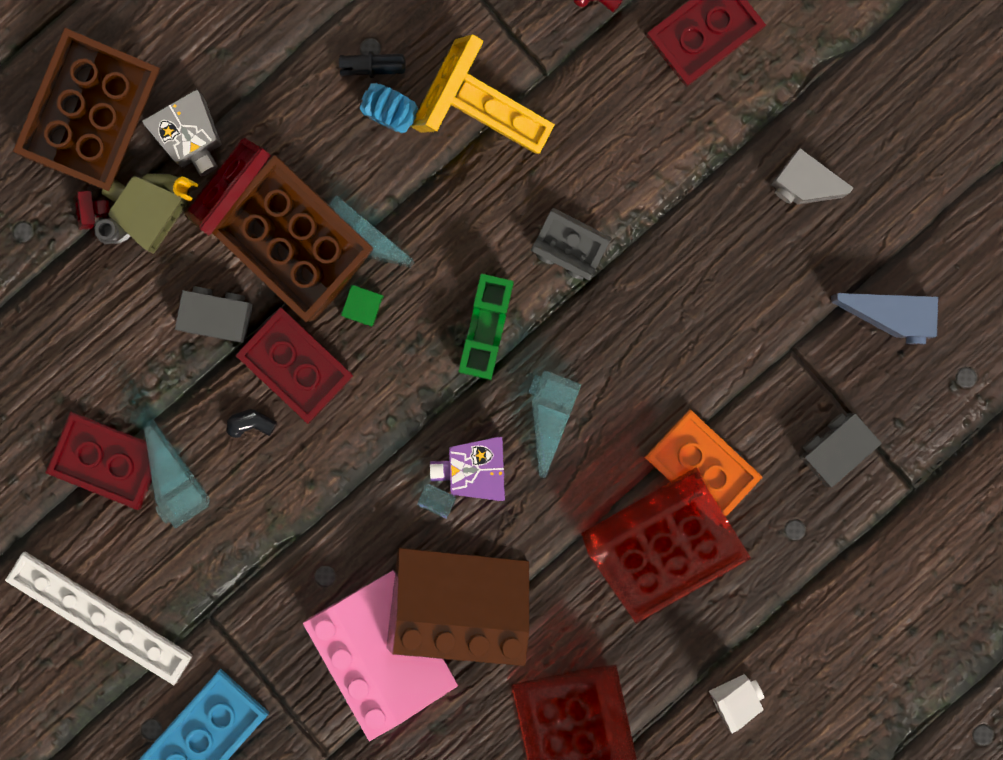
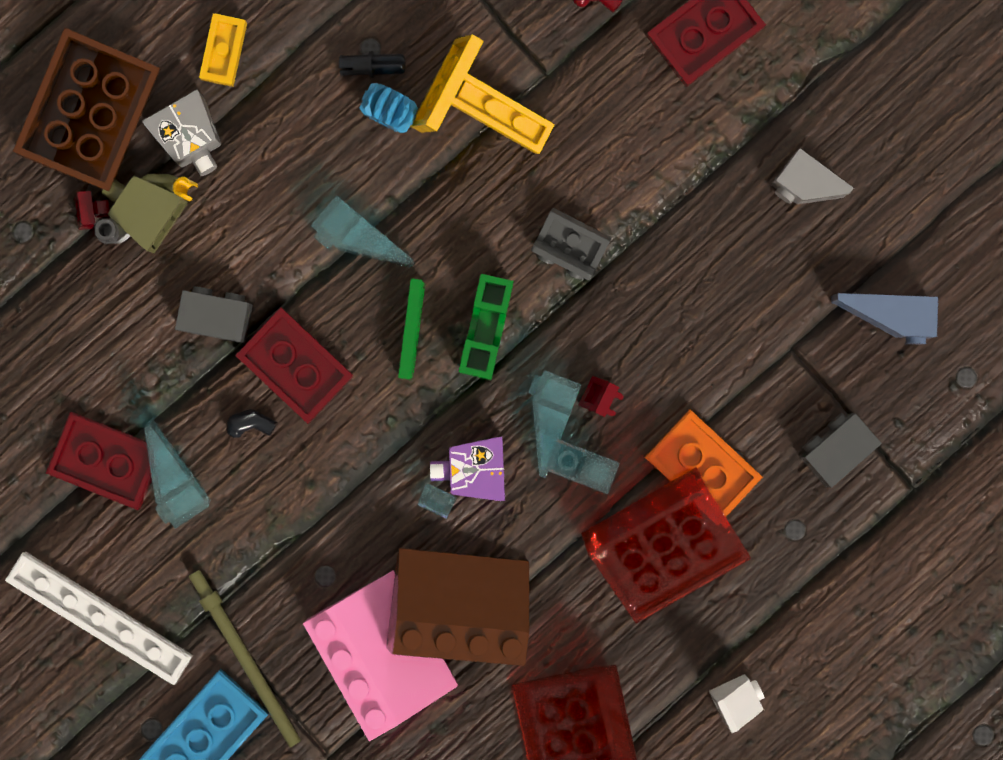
(211, 602): none -> olive bar
(223, 50): none -> yellow plate
(227, 185): dark red tile -> none
(292, 240): reddish brown slope -> none
(362, 305): green tile -> none
(411, 329): none -> green tile
(582, 466): none -> clear light blue slope
(600, 396): none -> dark red tile

